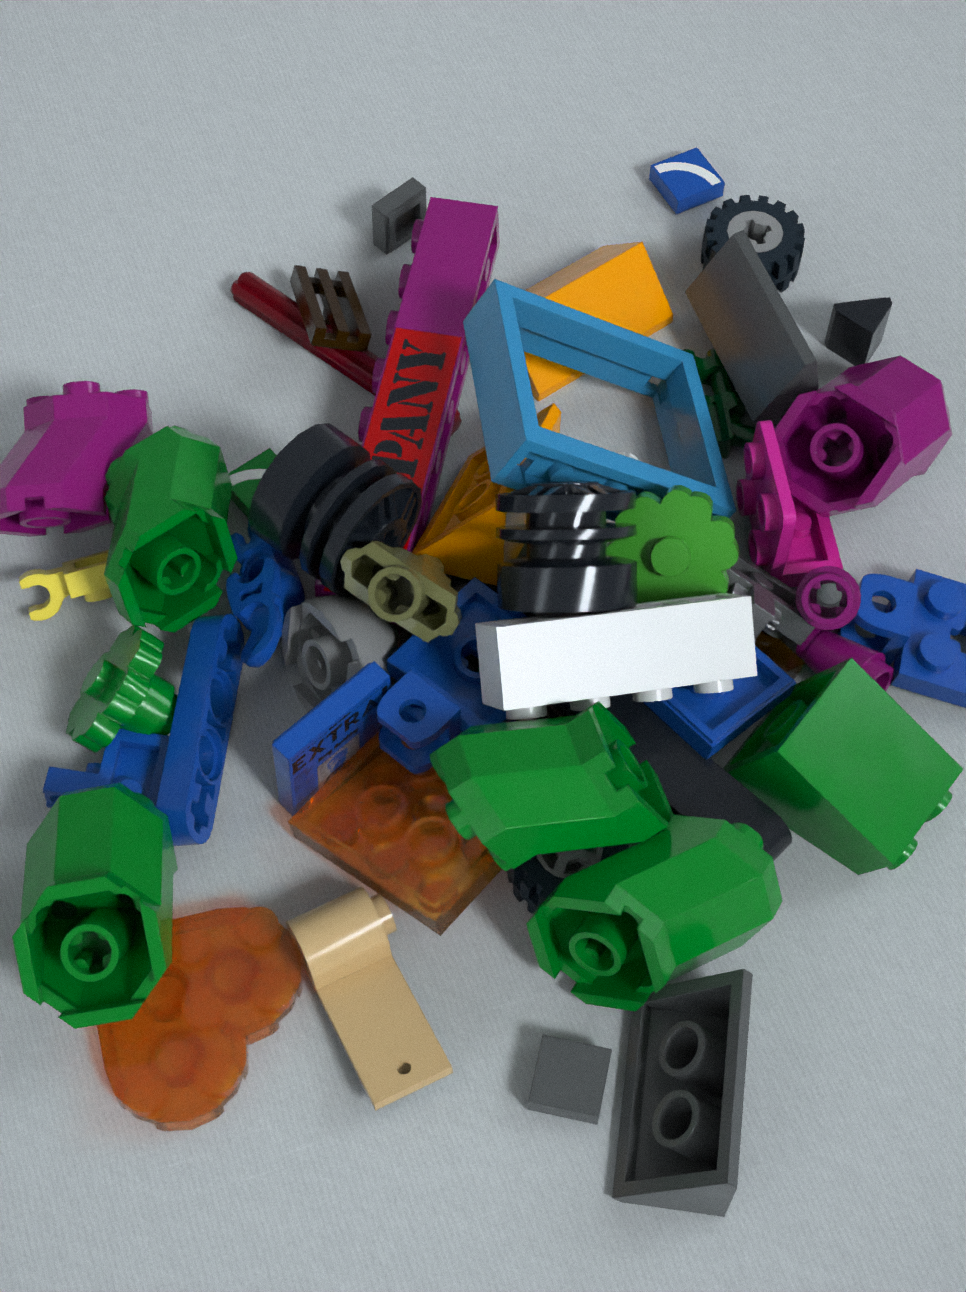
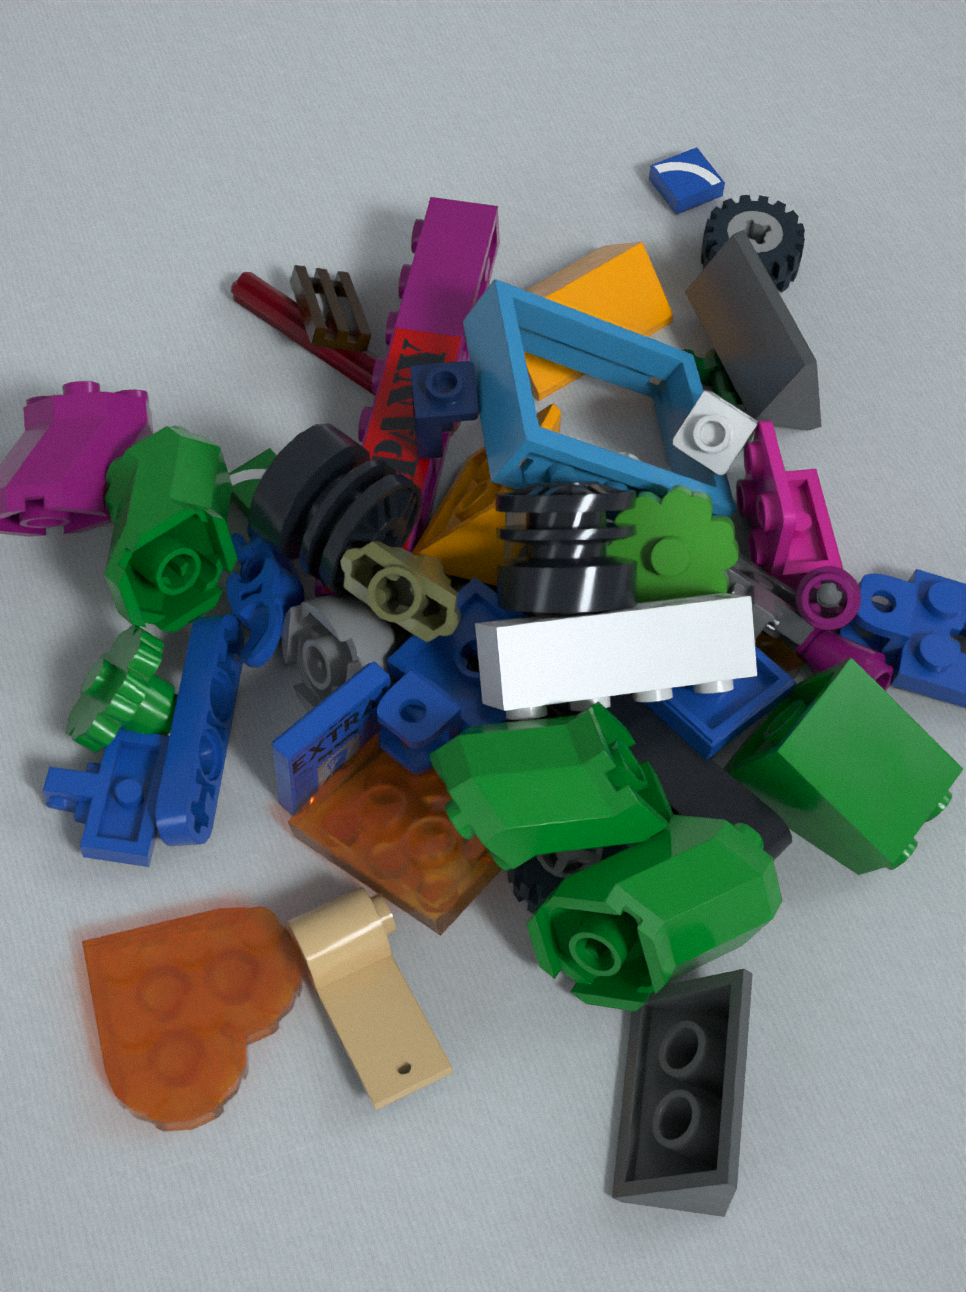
(74, 578): light yellow plate -> none
(97, 905): green brick -> none
(396, 214): dark grey tile -> none
(439, 397): none -> dark blue bracket
(569, 1079): dark grey tile -> none
(715, 432): none -> white bracket
(857, 328): black slope -> none
(863, 435): magenta brick -> none

